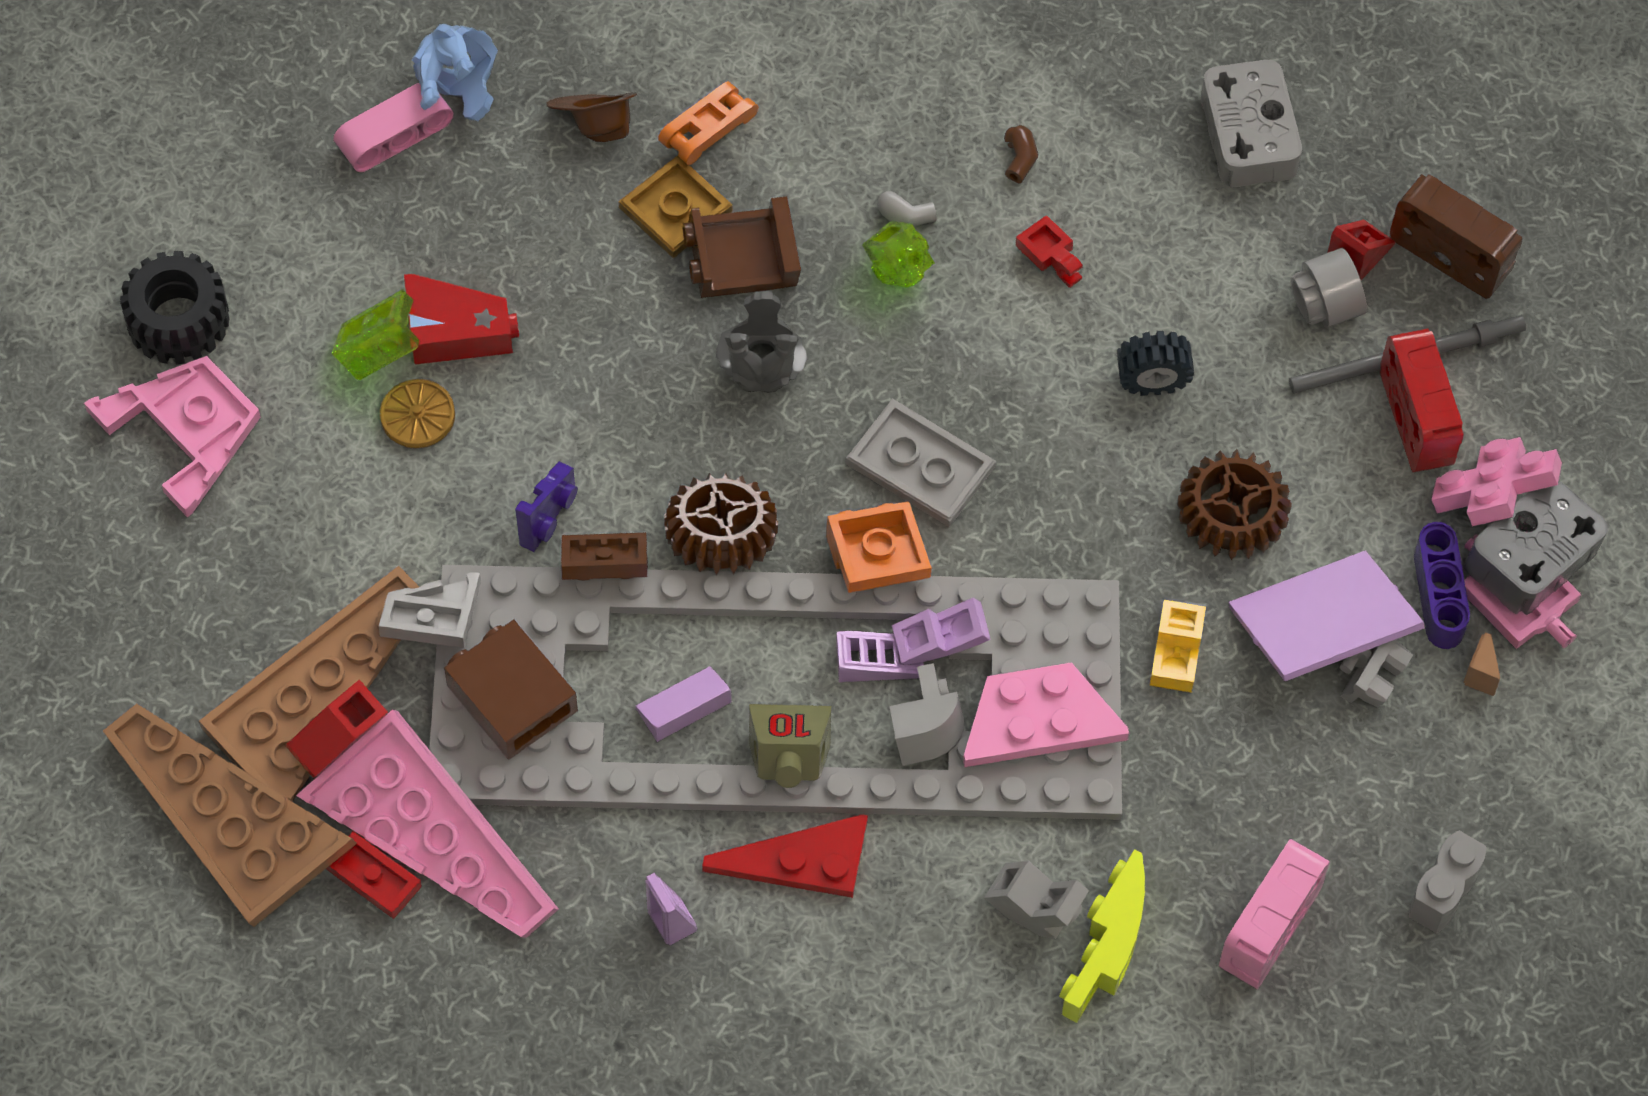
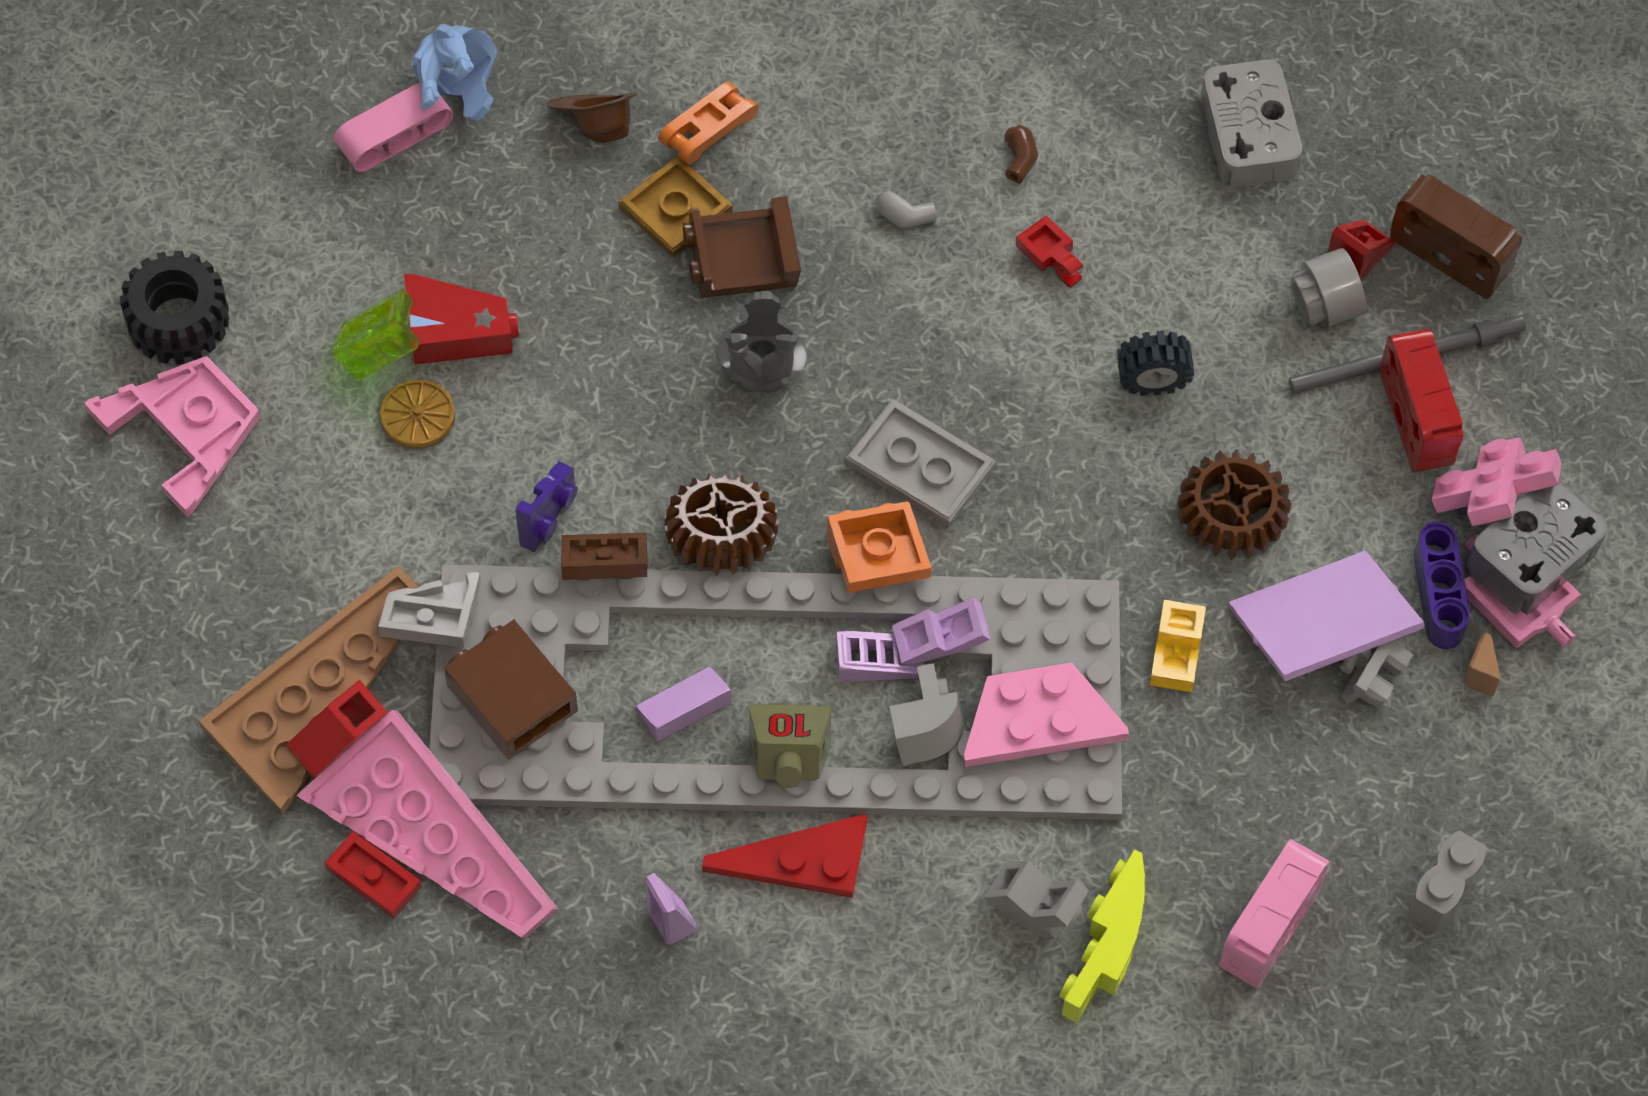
(239, 827): medium nougat wing -> none
(898, 254): clear neon green brick -> none

